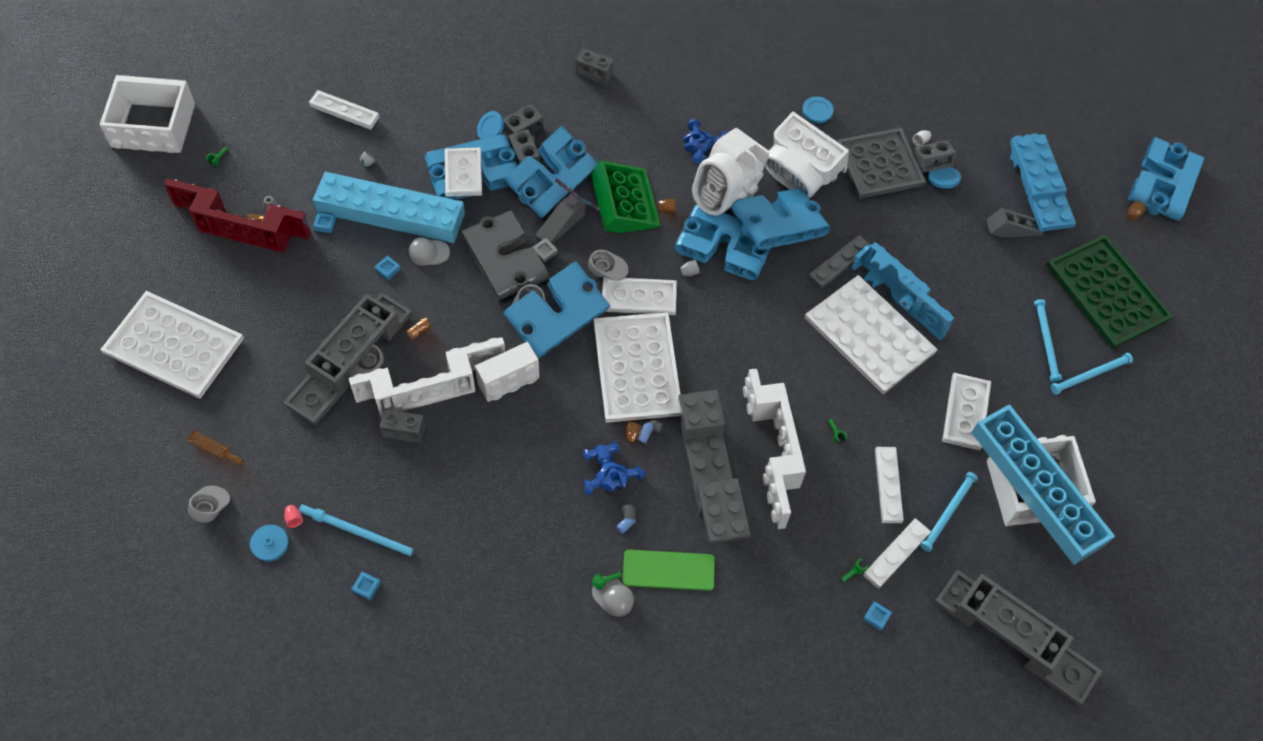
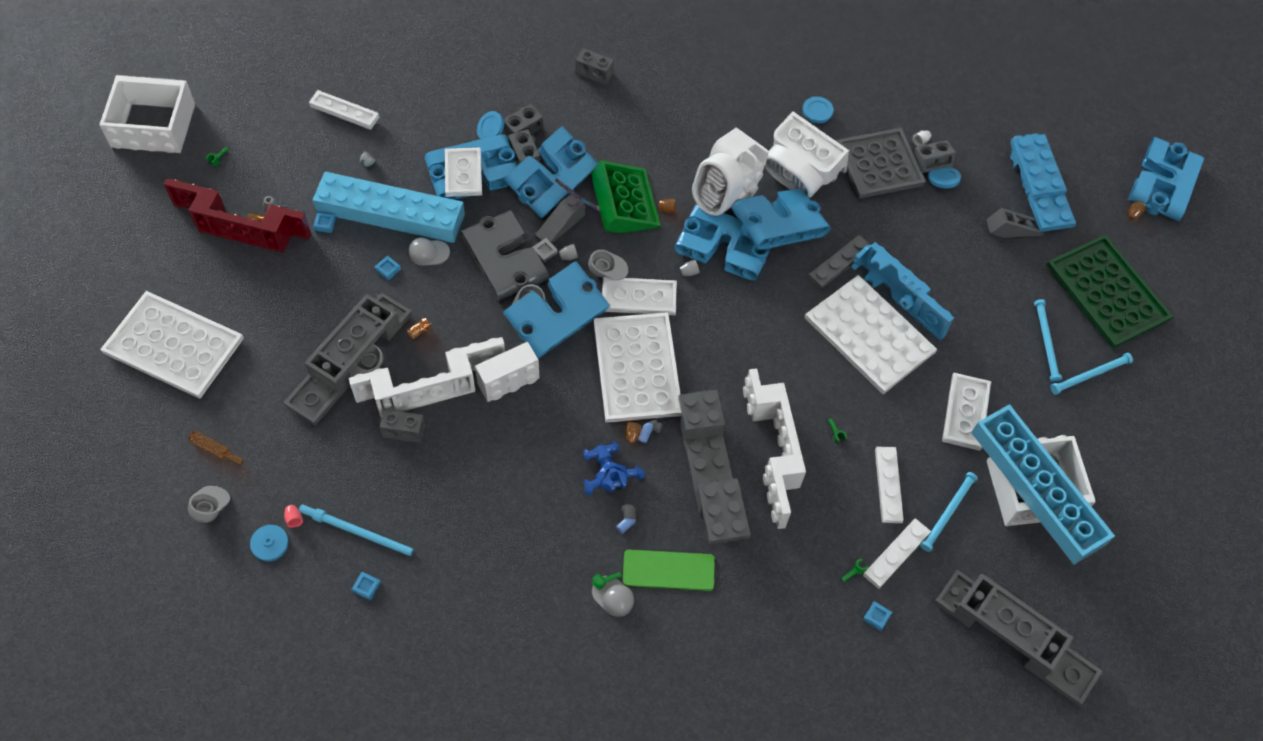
(568, 253): none -> light grey hose
(699, 141): blue piece -> none

